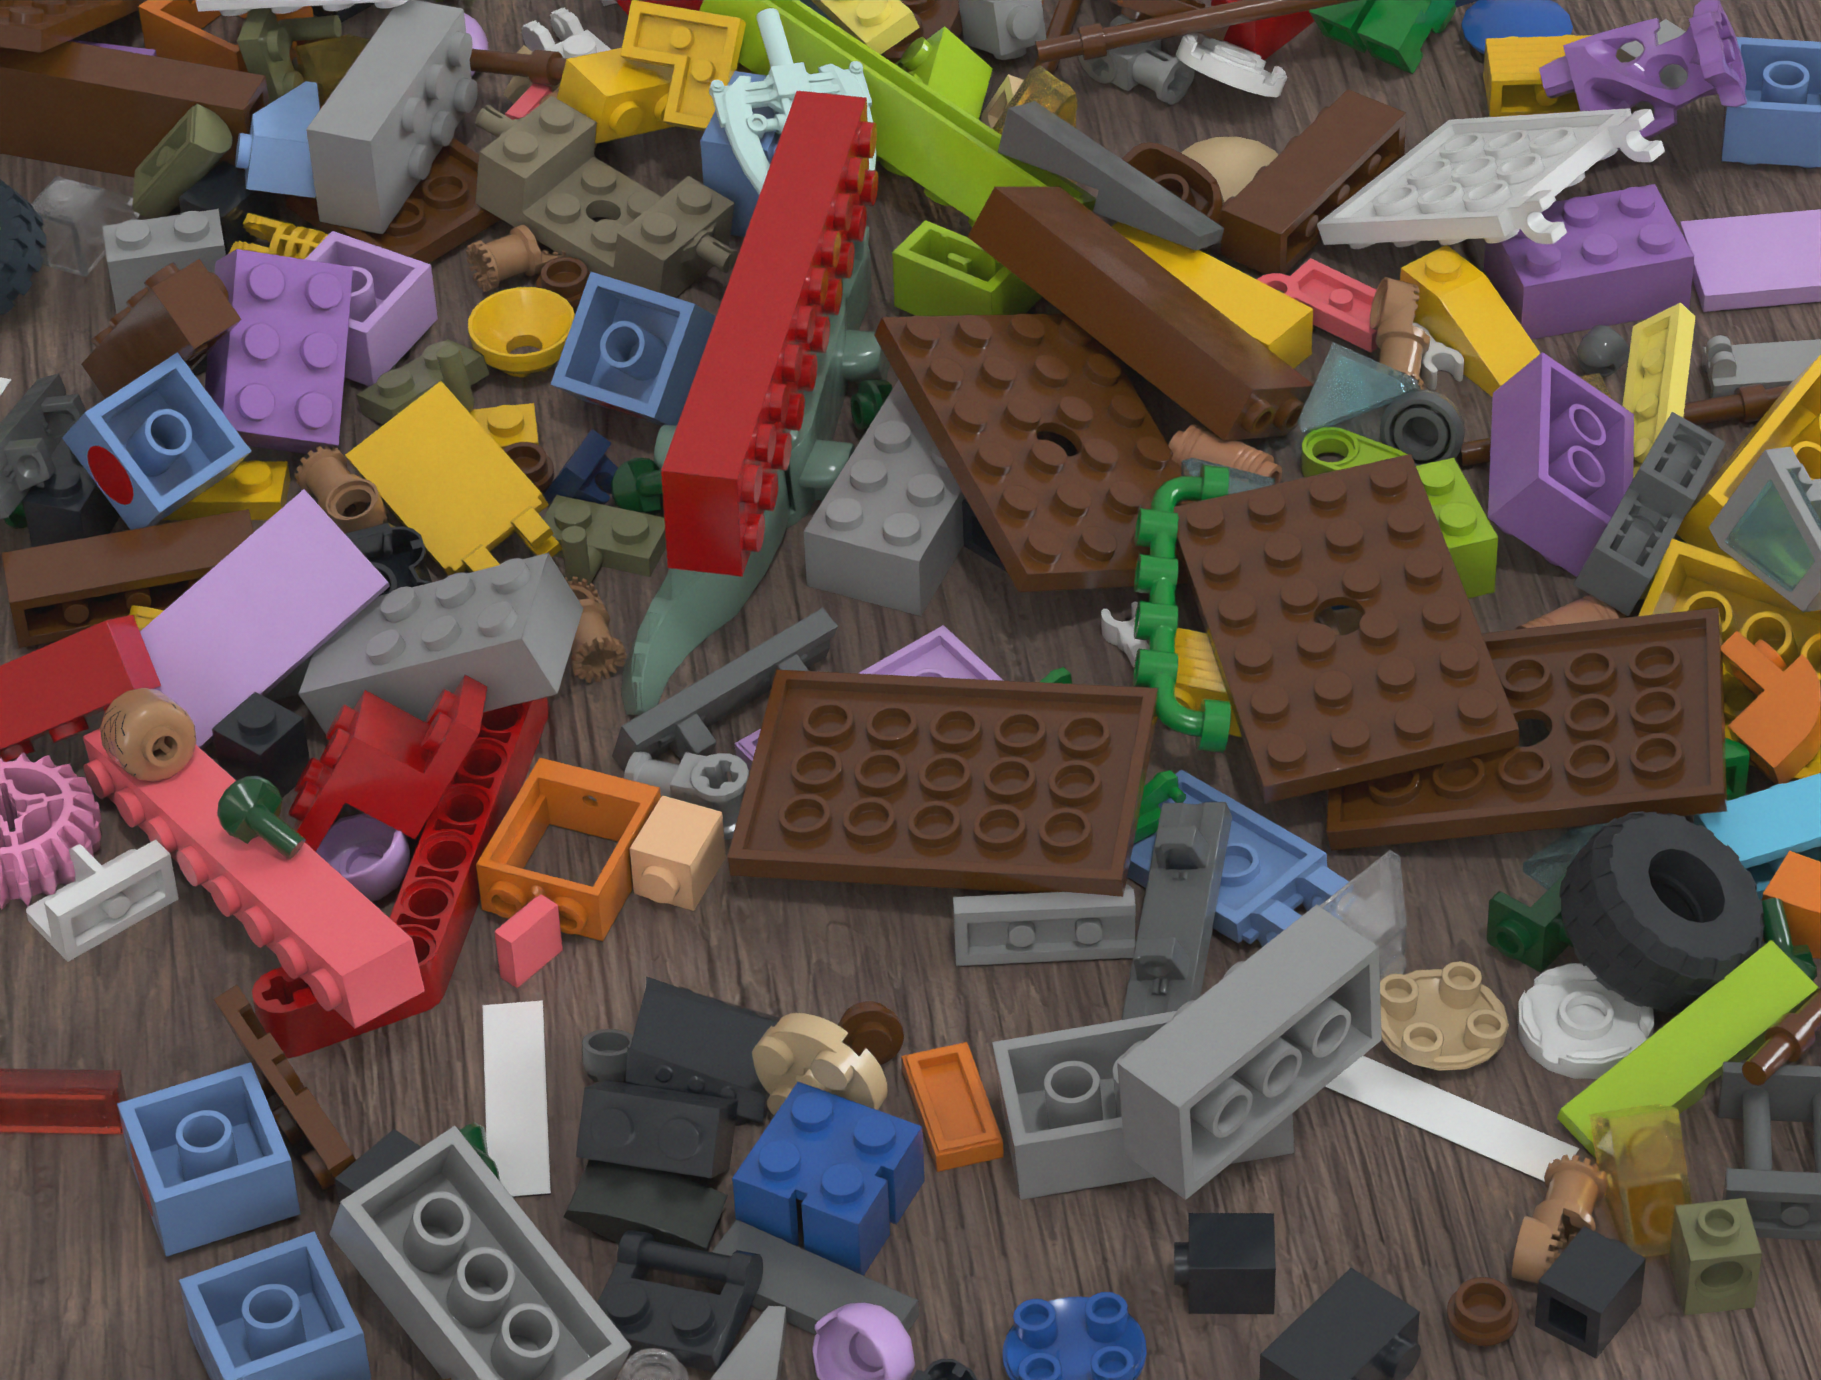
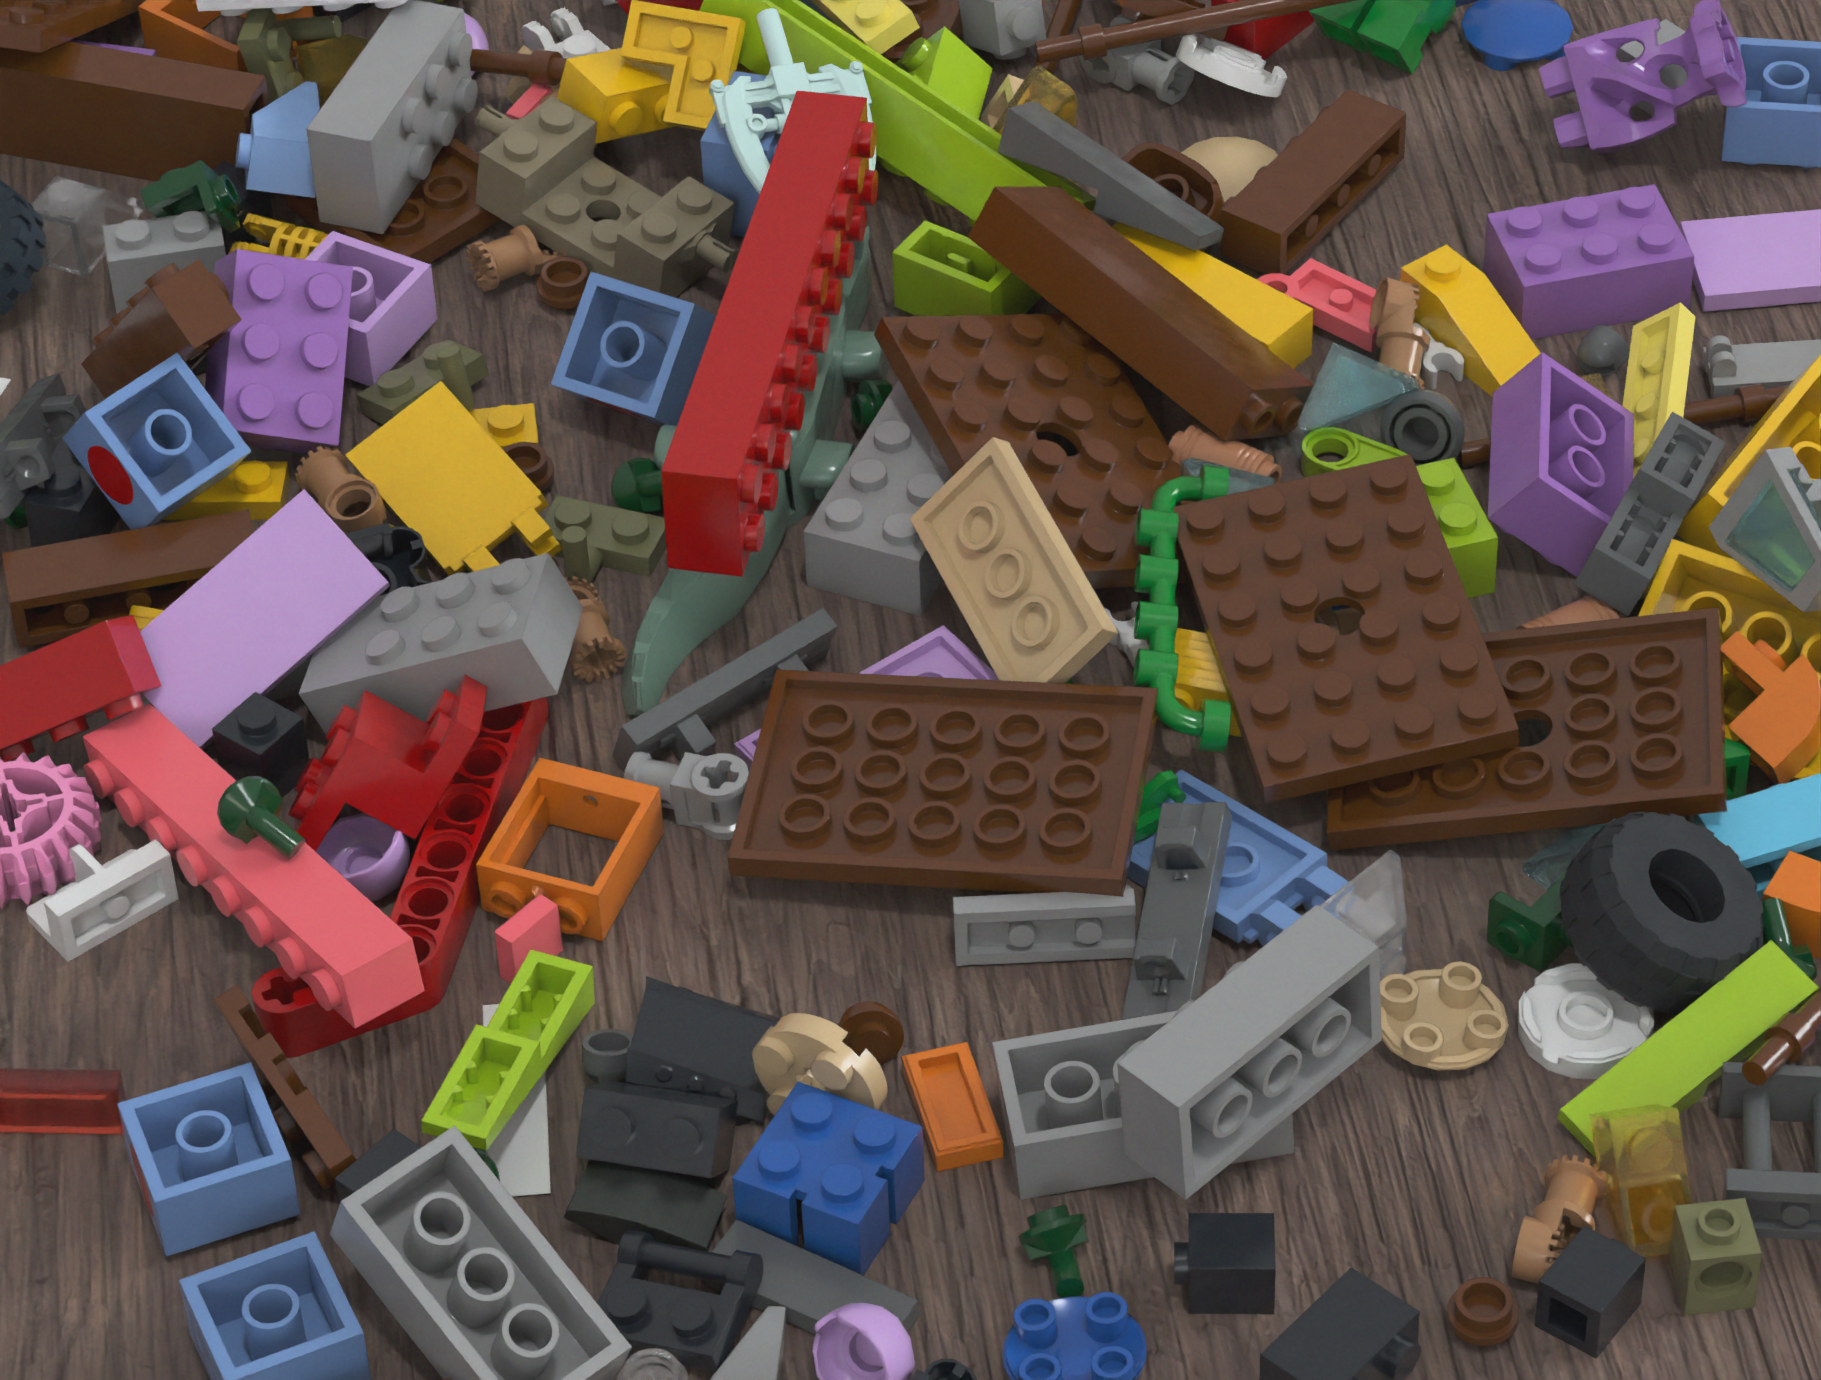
(143, 729): medium nougat head -> none
(179, 161): olive brick -> none
(194, 190): none -> dark green bracket
(513, 1050): none -> lime slope
(517, 320): yellow piece -> none
(585, 471): dark blue tile -> none
(677, 853): light nougat brick -> none
(1012, 570): none -> tan plate
(1054, 1236): none -> dark green plate
(1451, 1117): white sticker -> none
(1486, 179): white plate -> none
(1514, 76): yellow brick -> none

